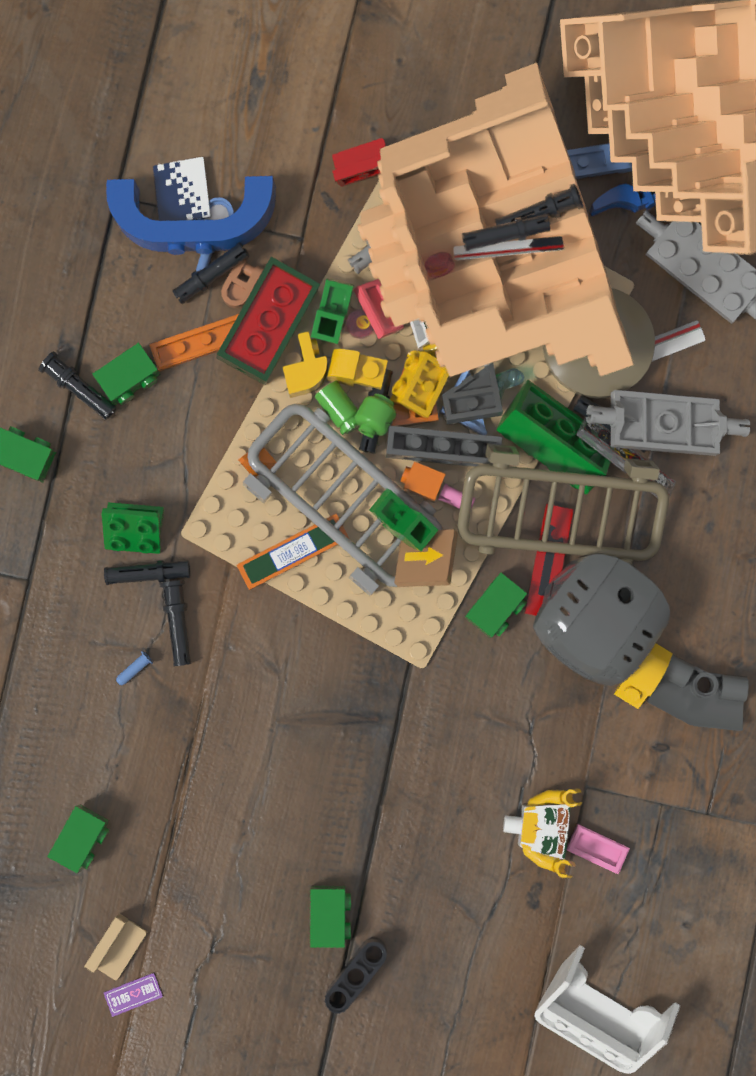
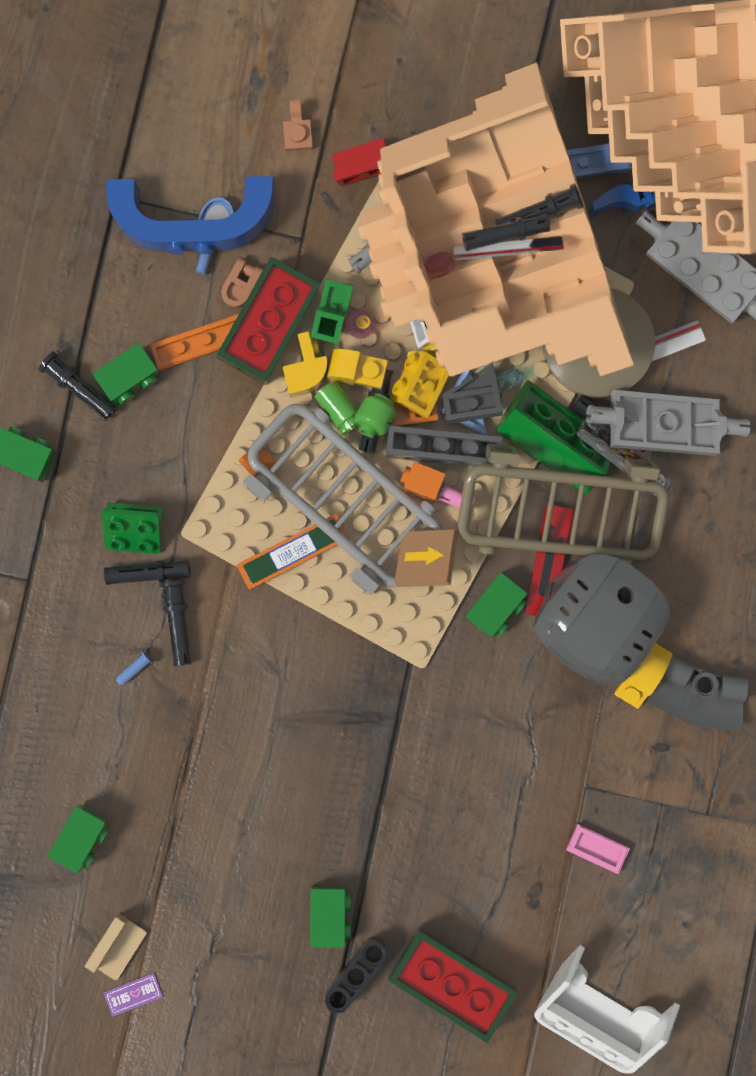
(181, 190): sticker -> none
(203, 278): black pin -> none
(297, 131): none -> nougat plate
(370, 300): coral tile -> none
(403, 521): green brick -> none
(453, 984): none -> red brick
(545, 829): torso -> none

